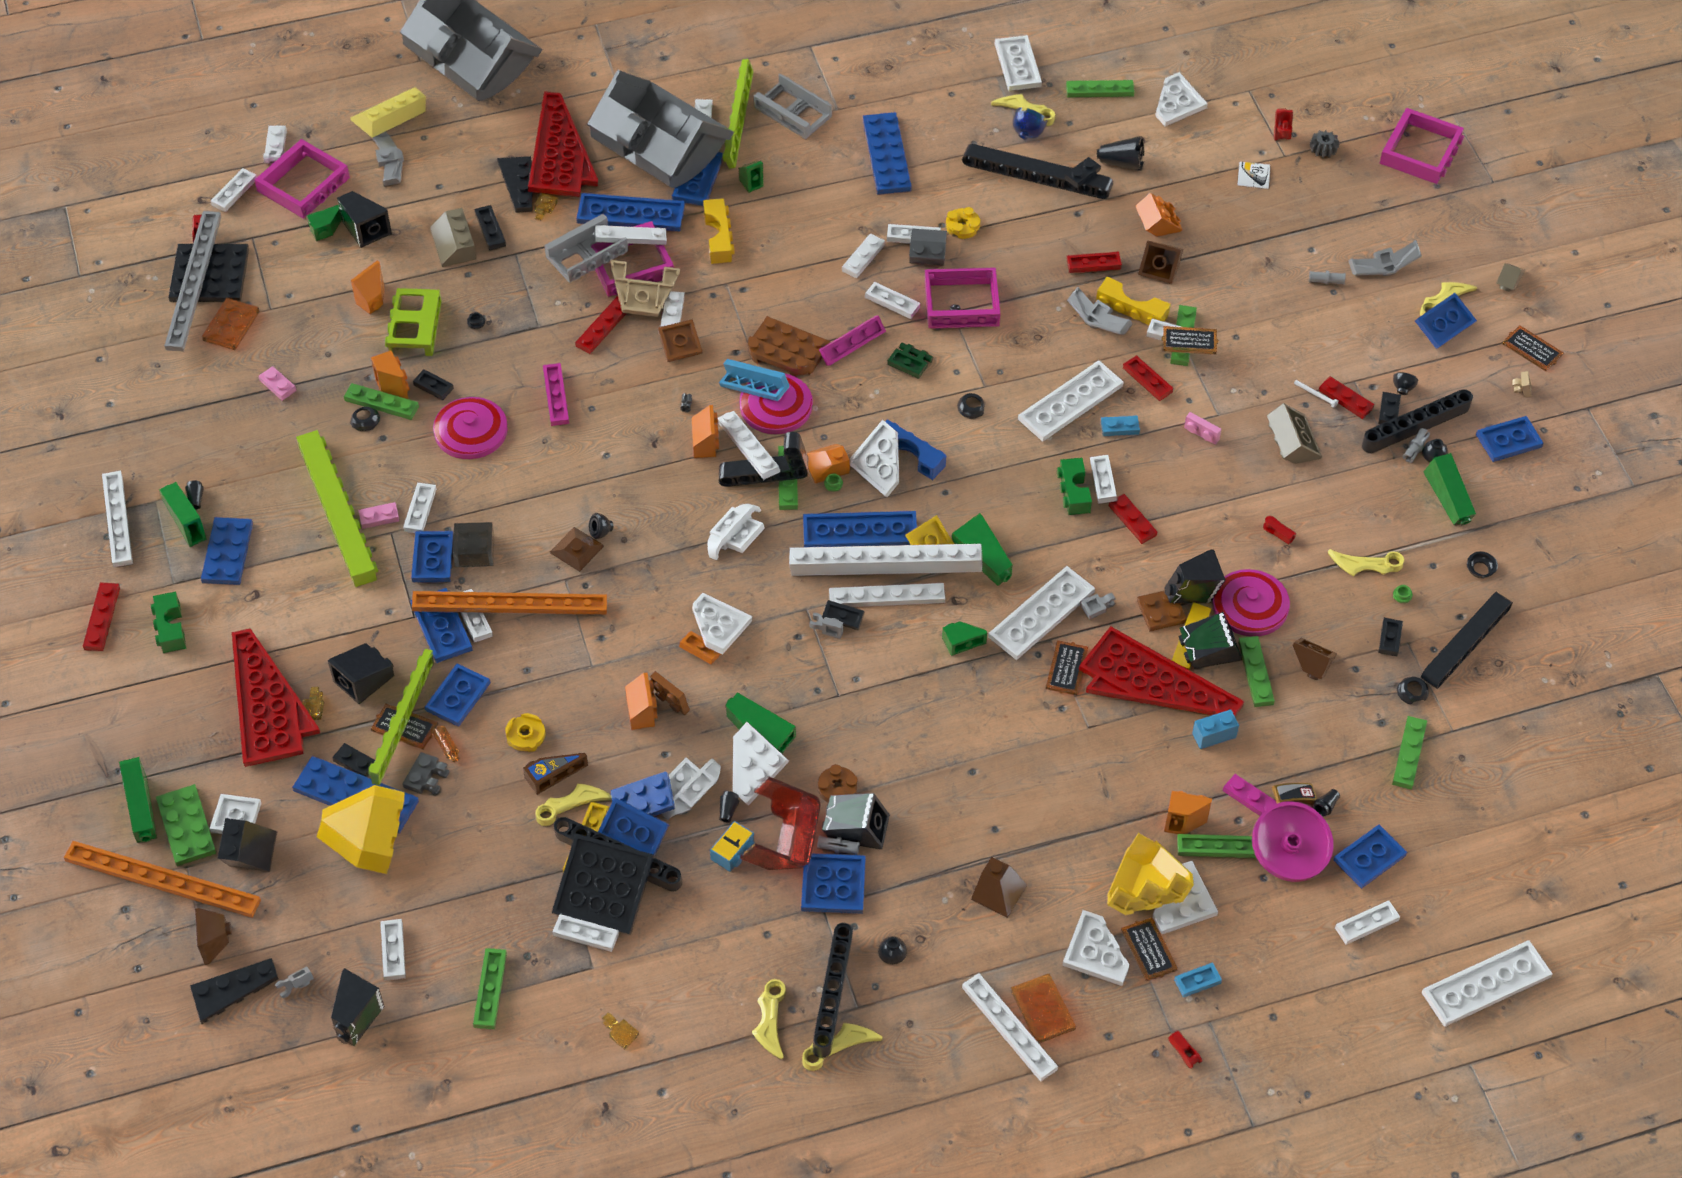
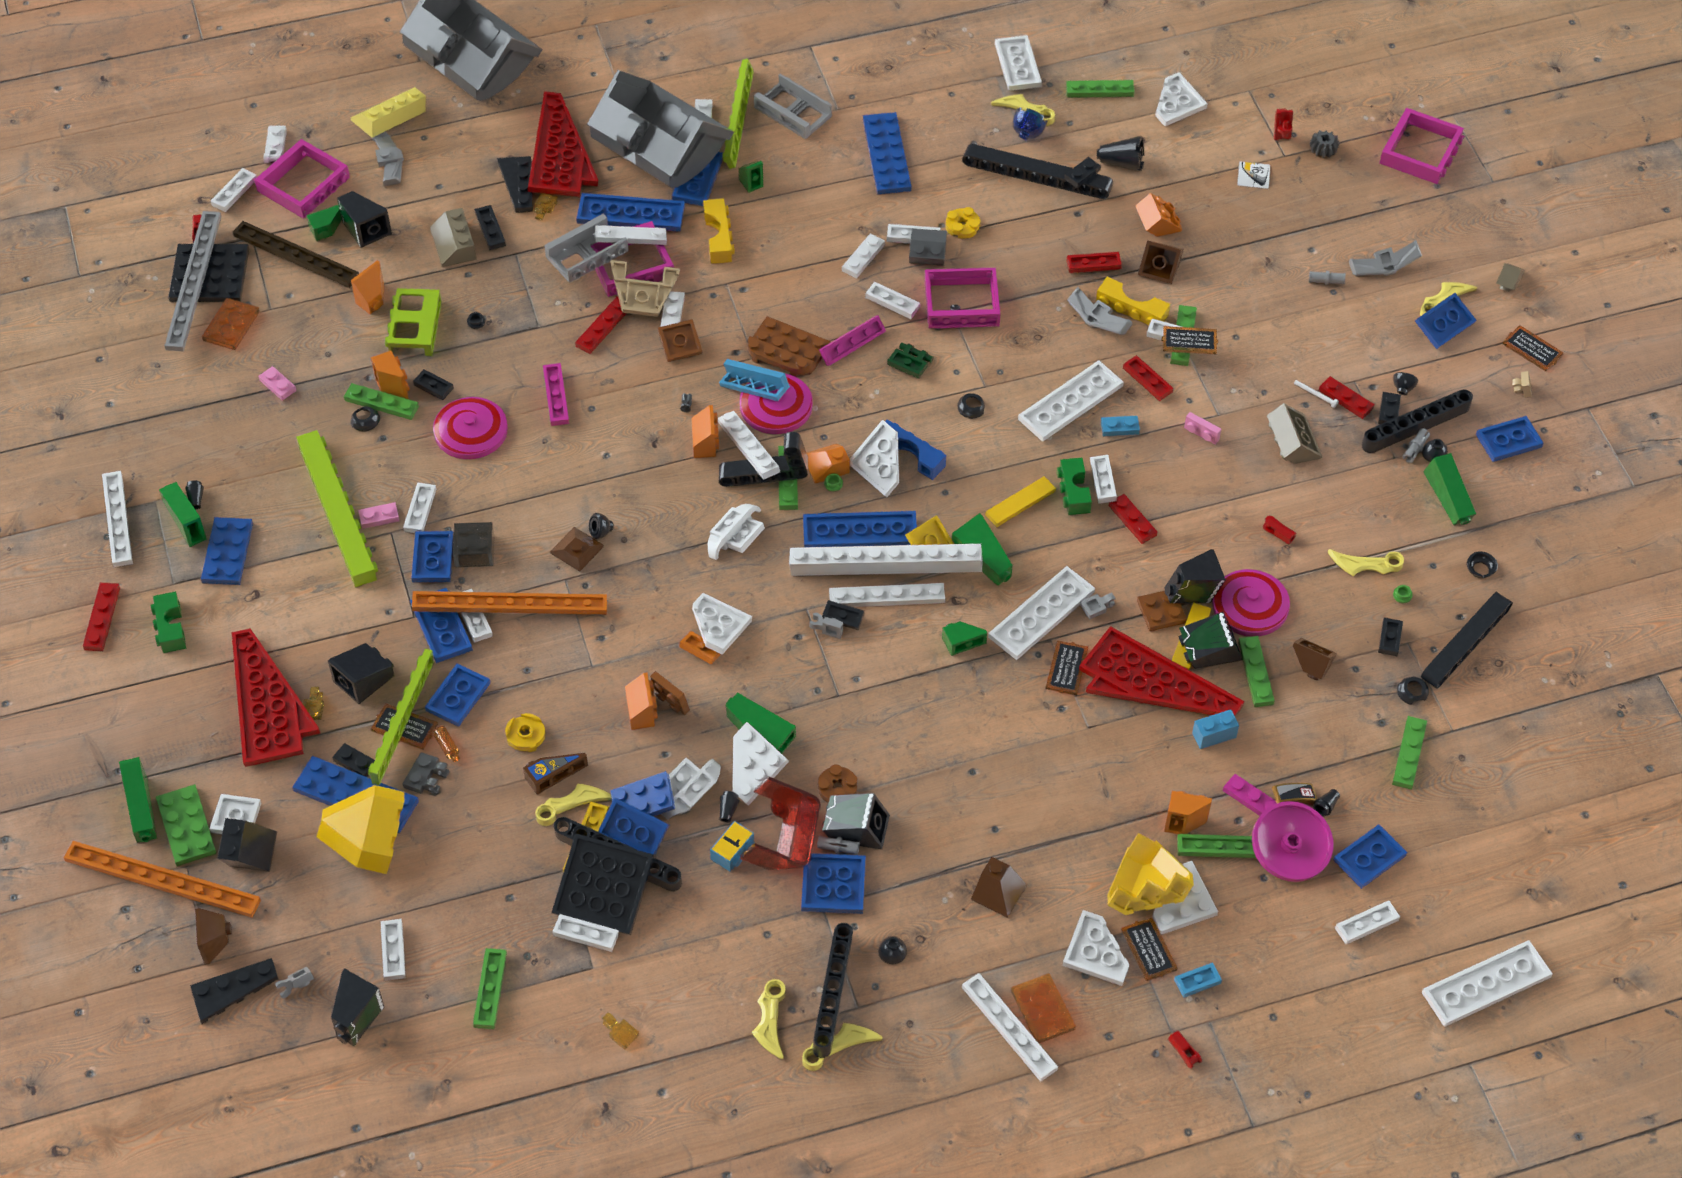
(295, 253): none -> dark brown plate
(1020, 501): none -> yellow tile

